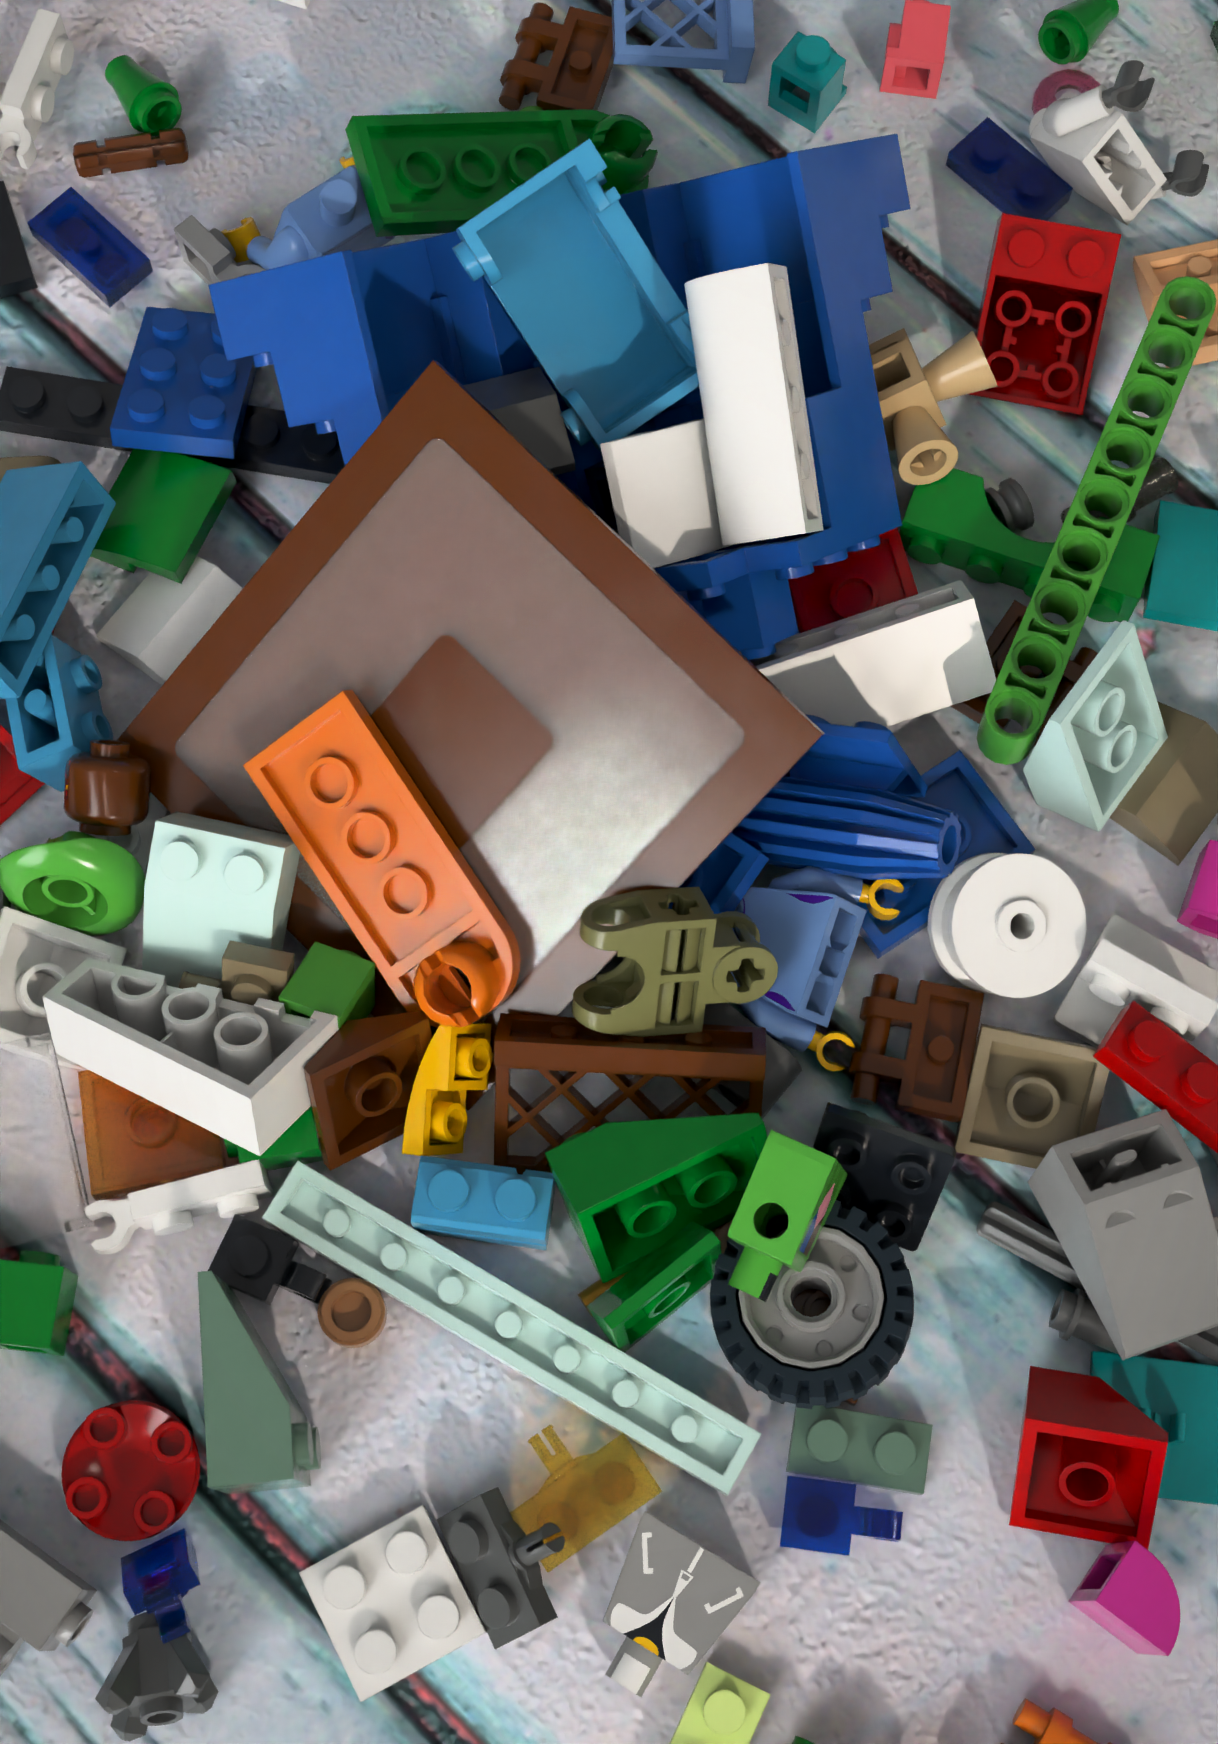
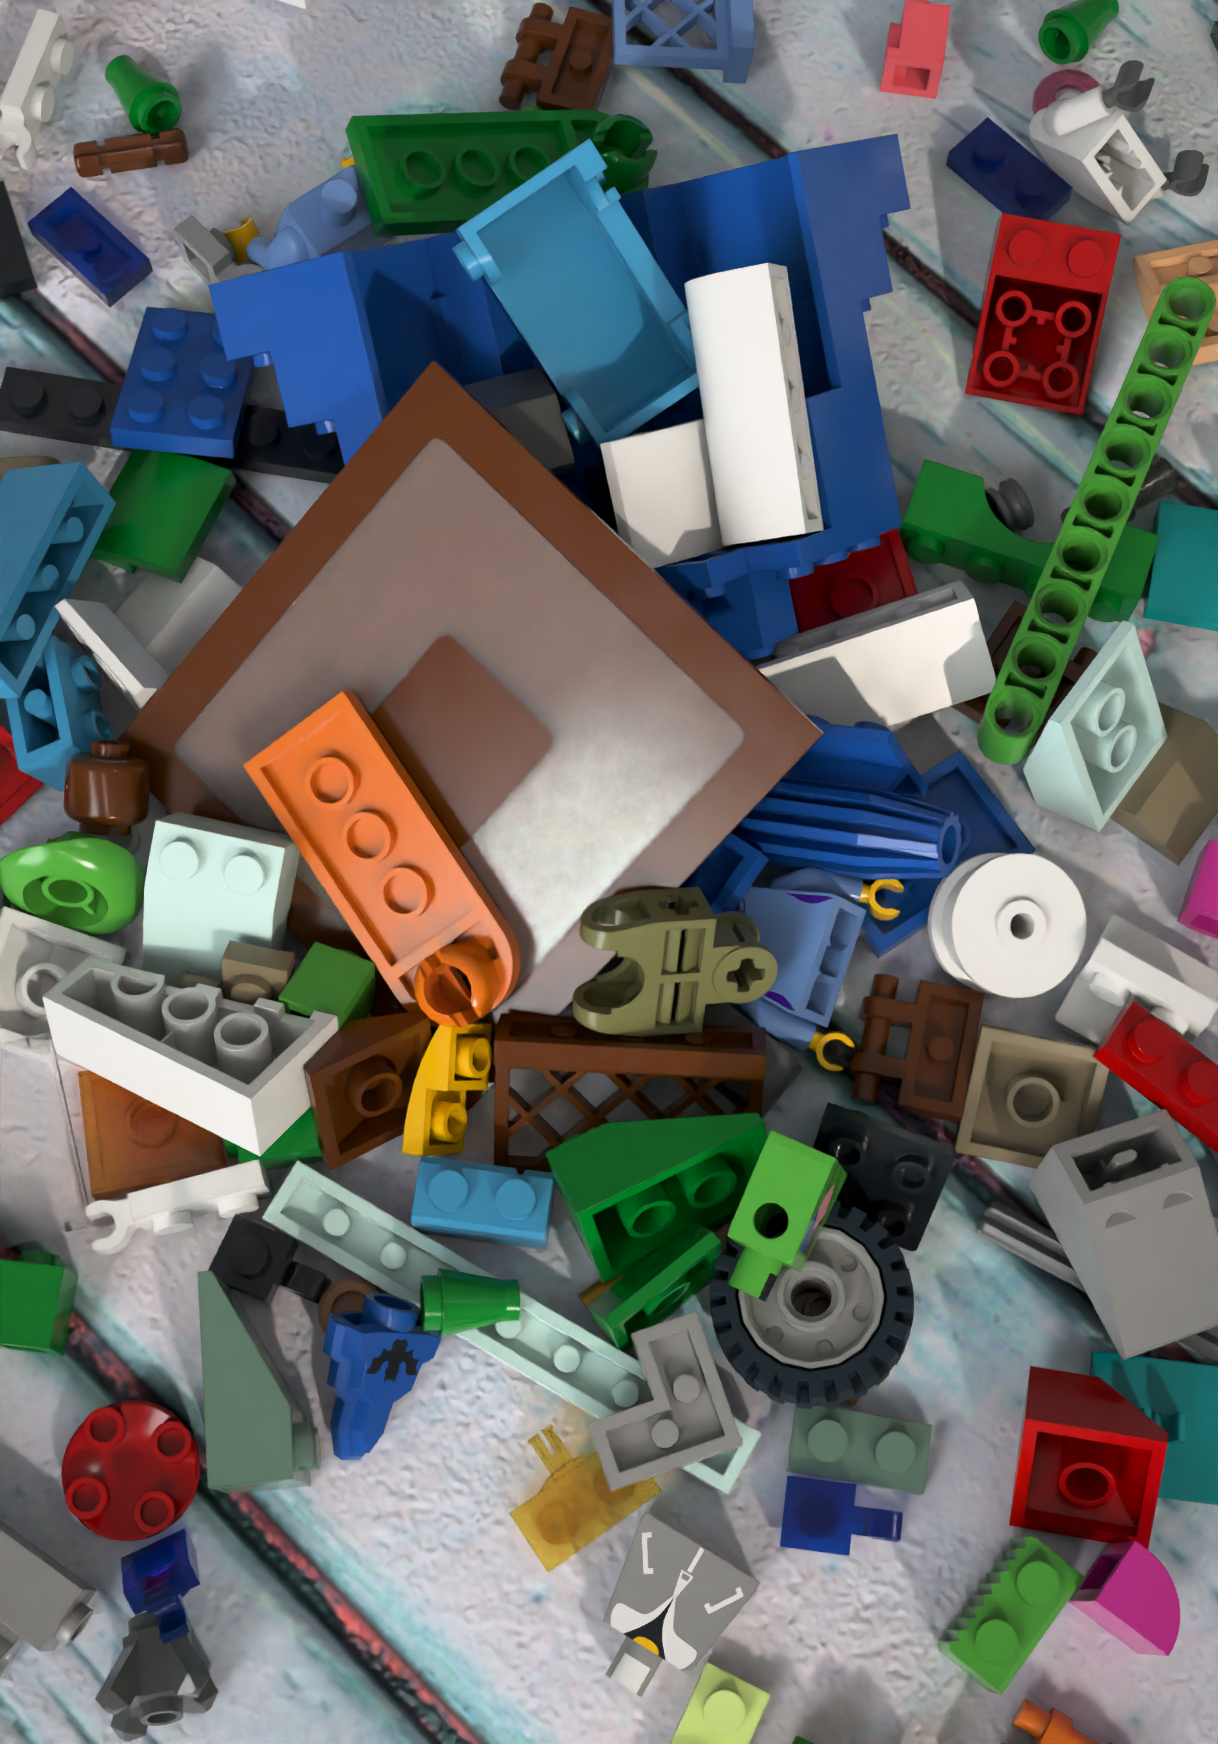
(113, 650): none -> white slope
(371, 1367): none -> blue rock
(392, 1603): white plate -> none
(466, 1301): none -> green cone
(501, 1565): dark grey plate -> none
(686, 1414): none -> light grey plate
(814, 68): teal brick -> none
(911, 395): tan brick -> none
(1010, 1613): none -> bright green brick
(1078, 1318): dark grey pin -> none

